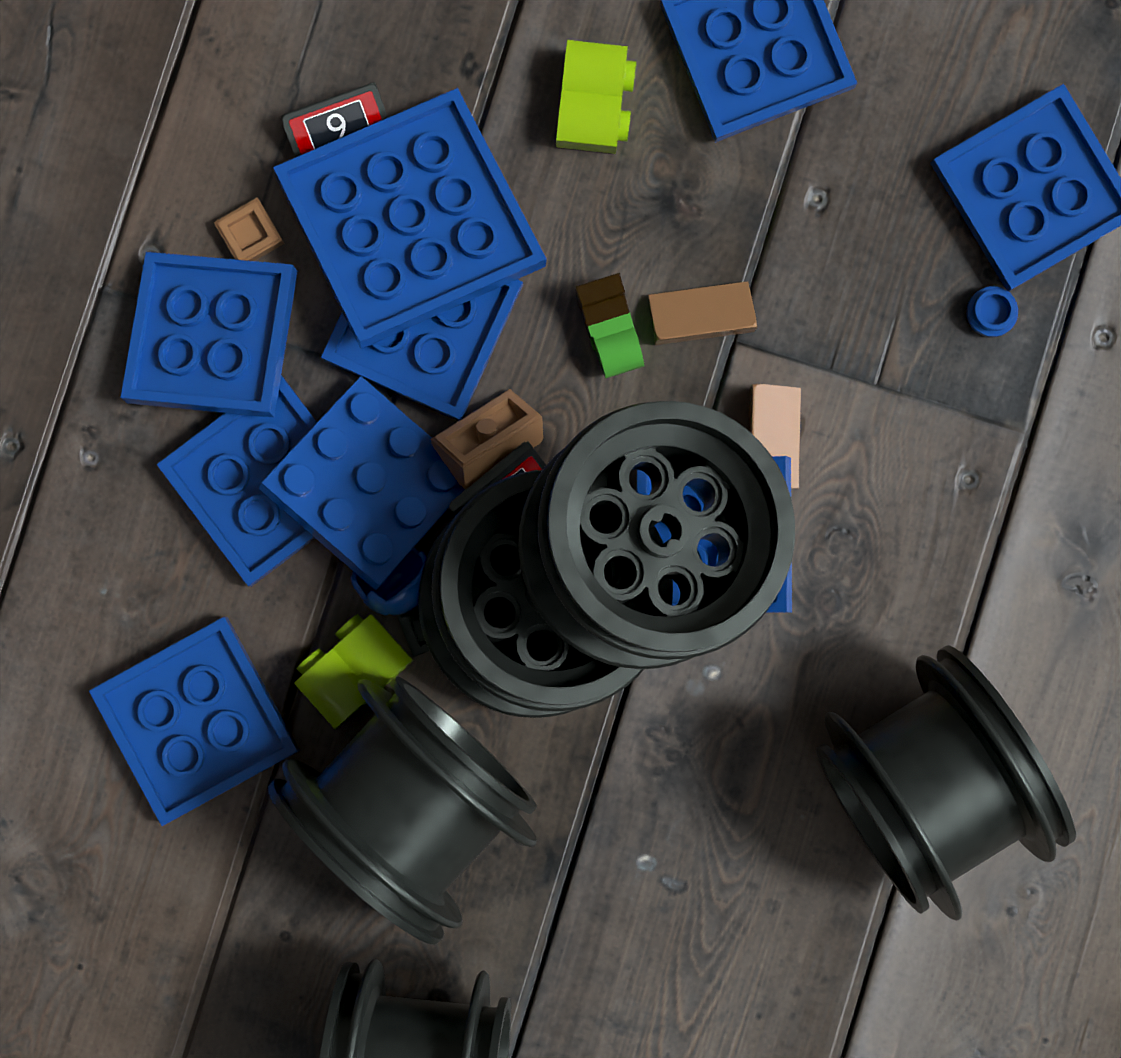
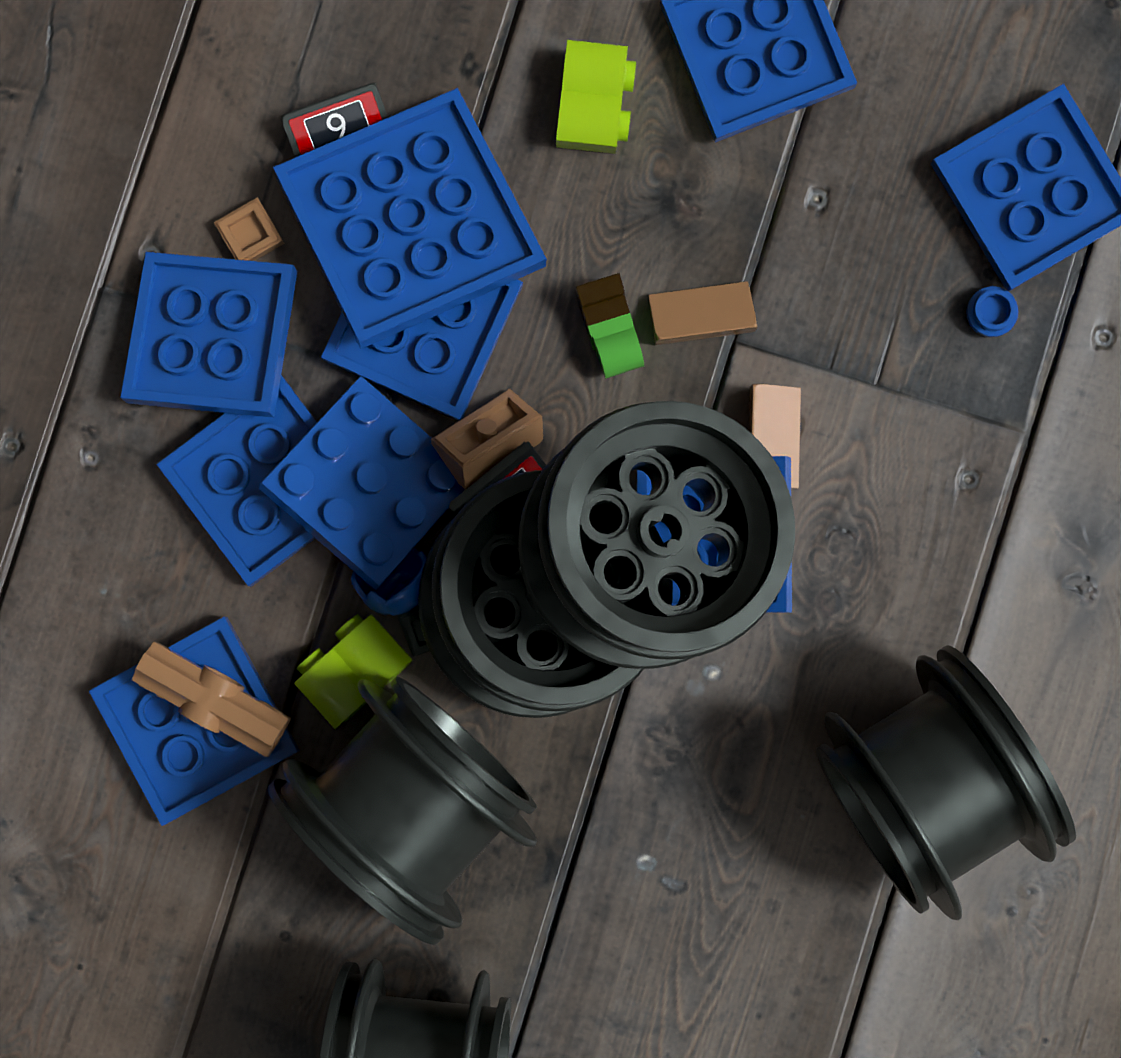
(211, 699): none -> medium nougat piece

